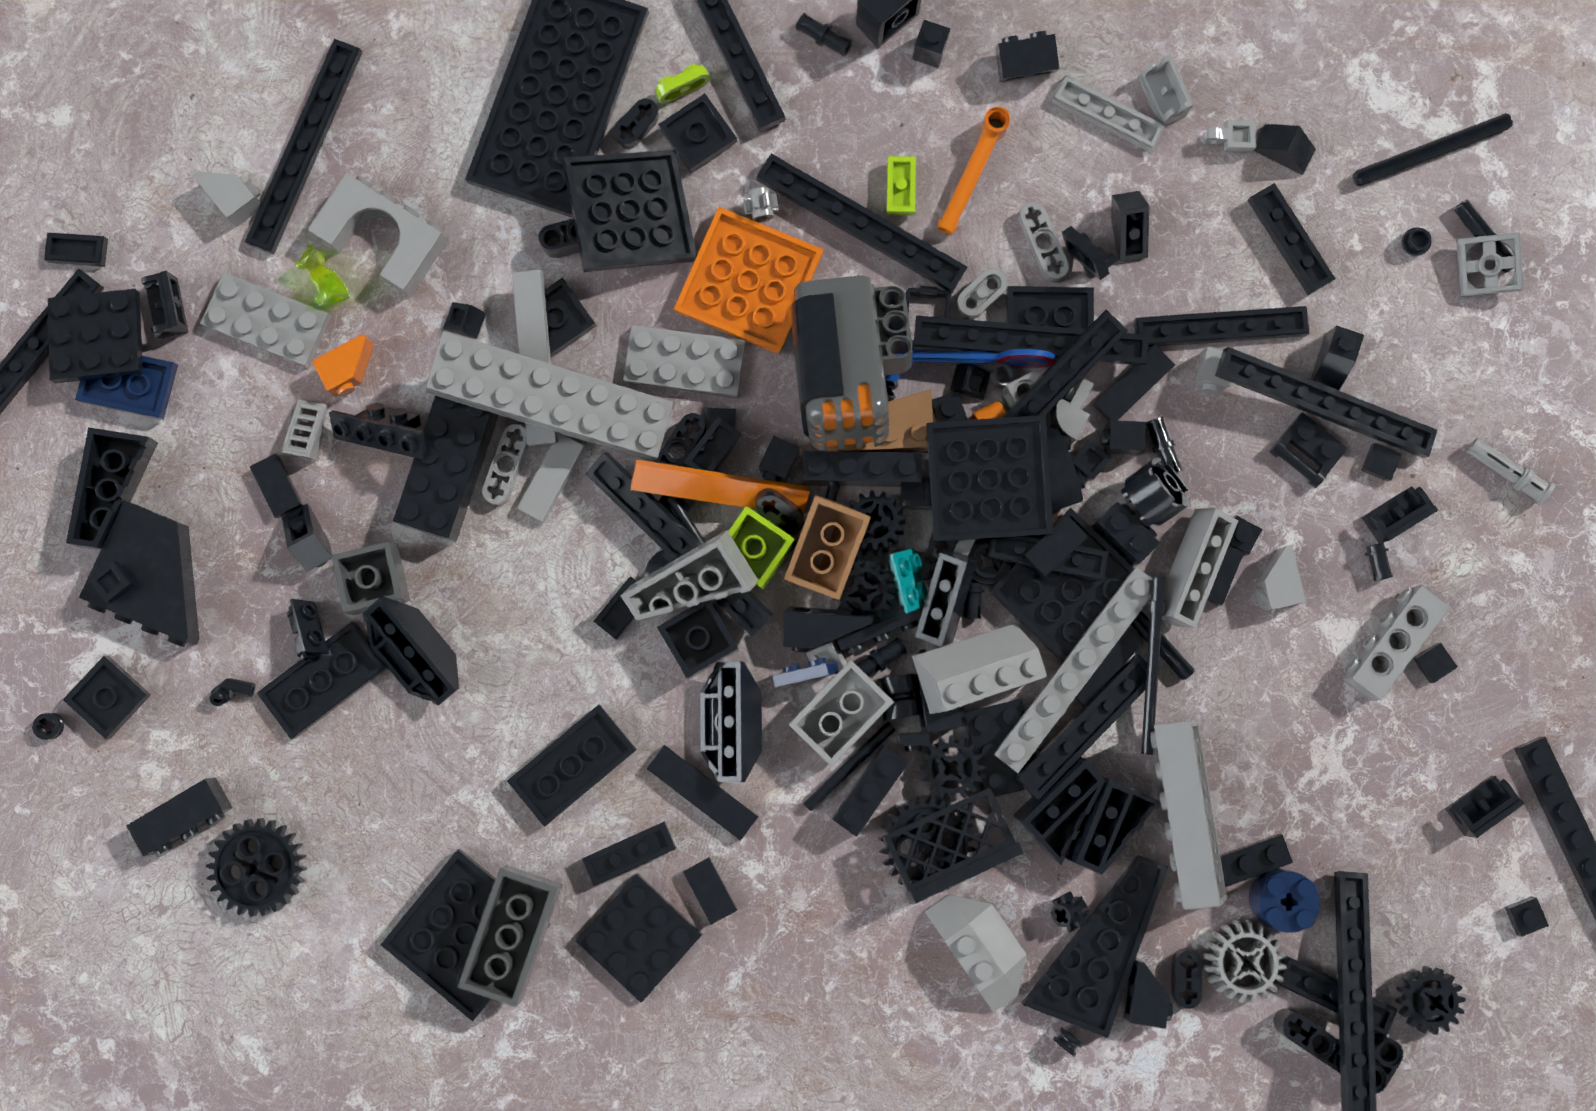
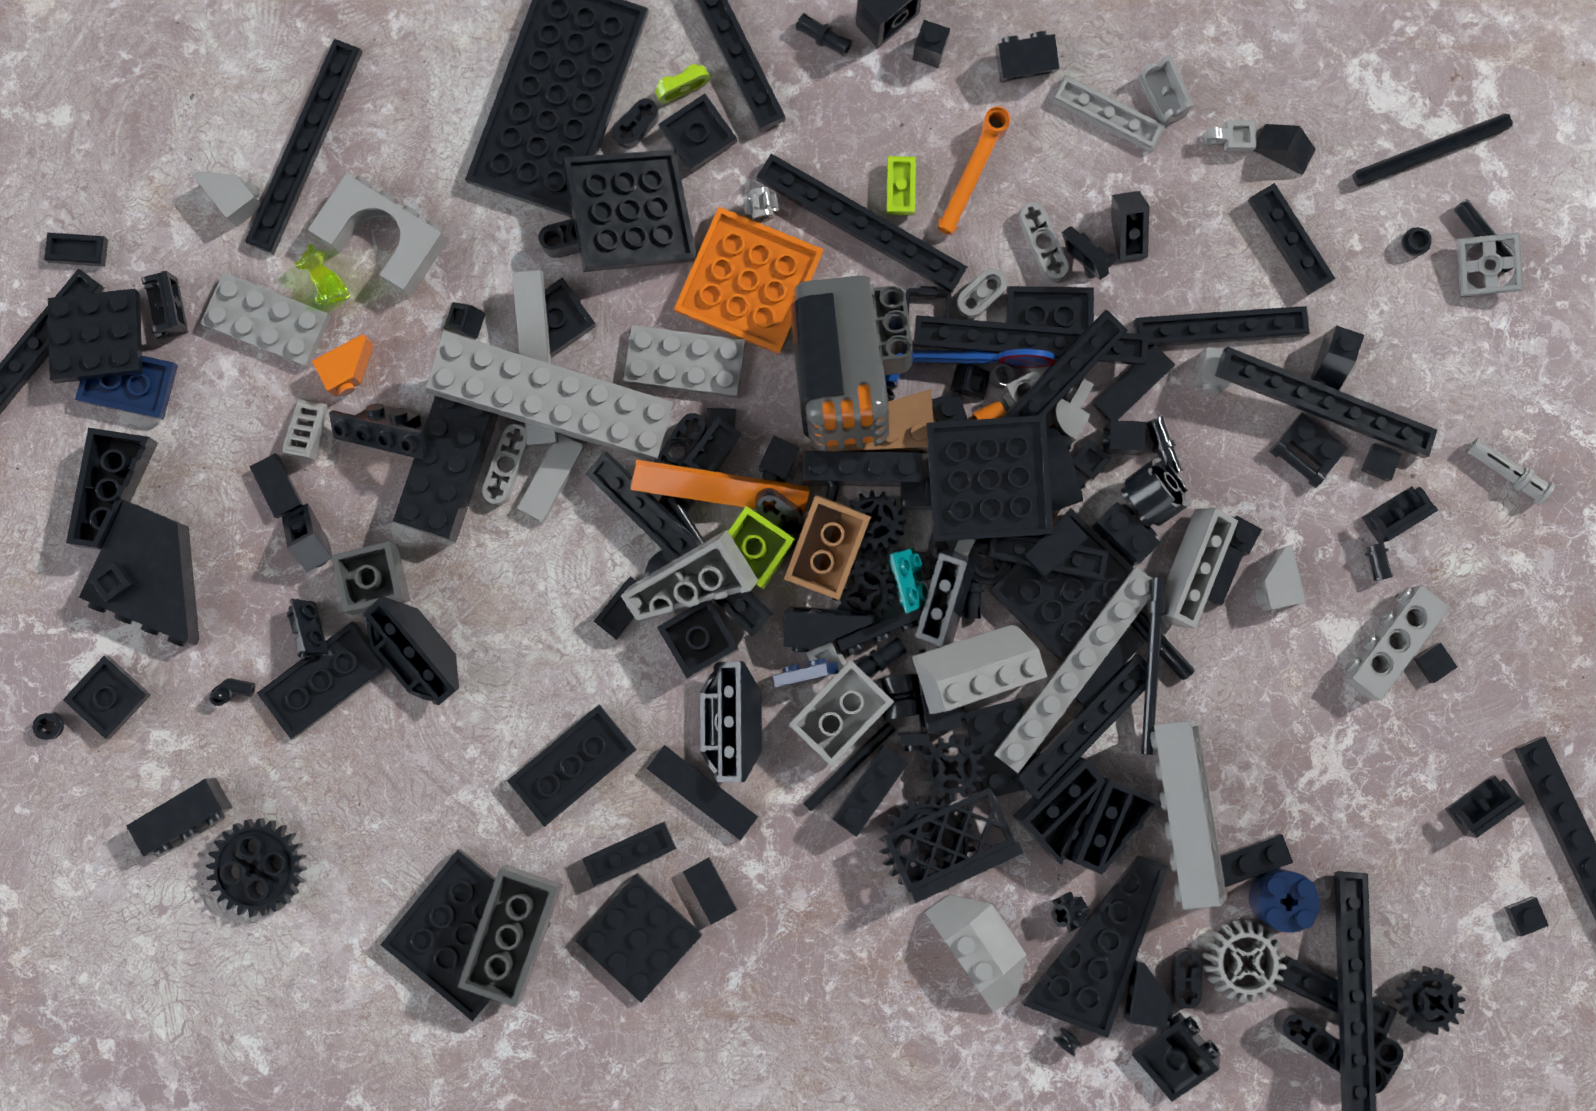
(1178, 1057): none -> black plate

